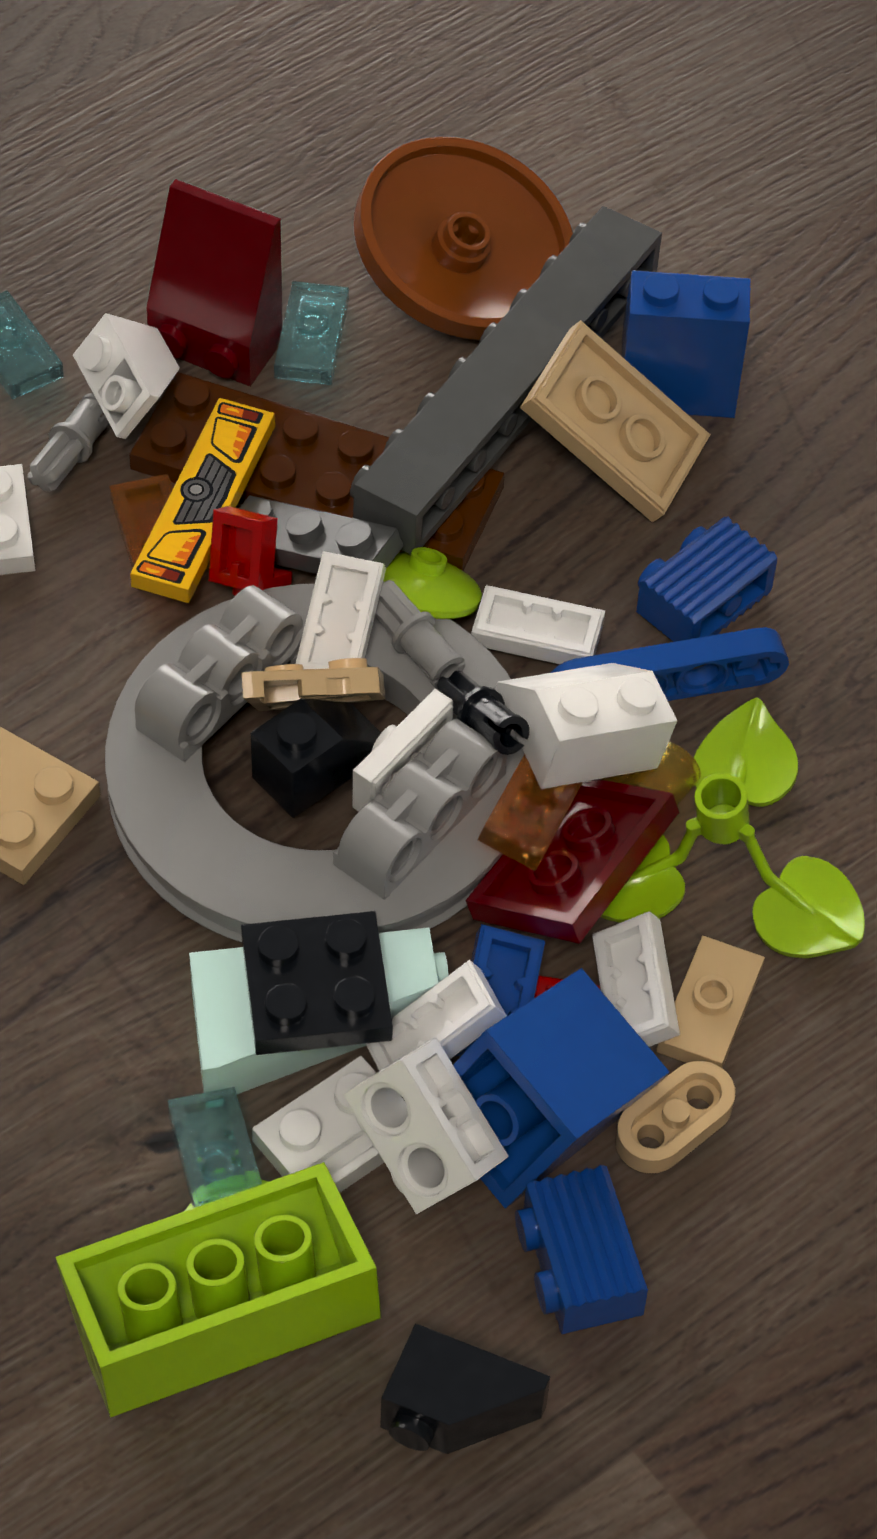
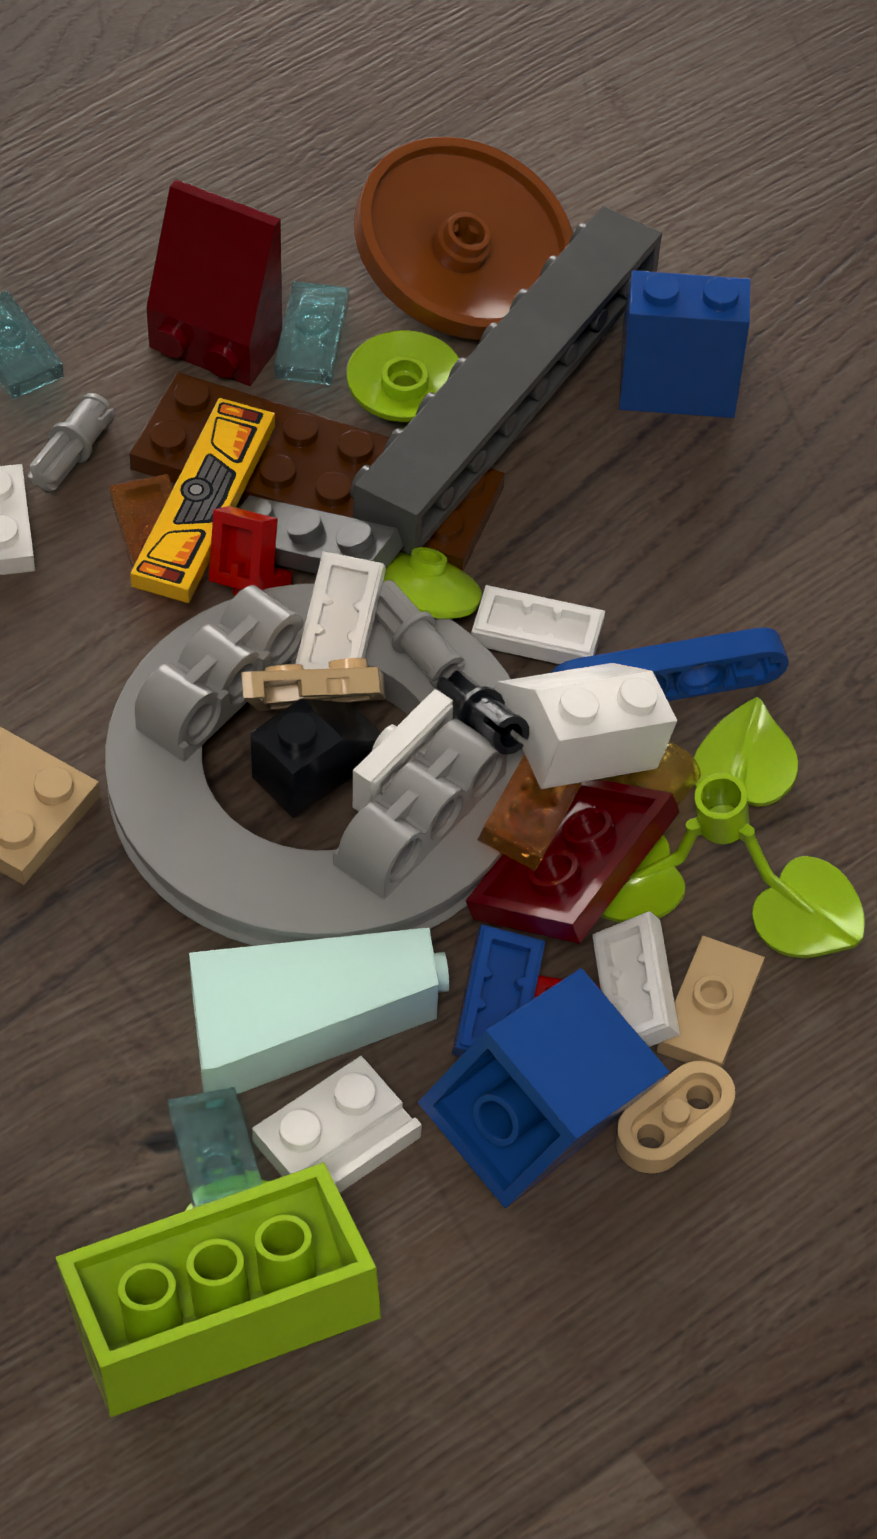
(125, 369): white slope -> none
(316, 983): black plate -> none
(397, 371): none -> lime dish
(430, 1123): white brick -> none
(451, 1011): white plate -> none
(457, 1394): black slope -> none
(582, 1249): blue brick -> none
(615, 421): tan tile -> none
(706, 582): blue brick -> none

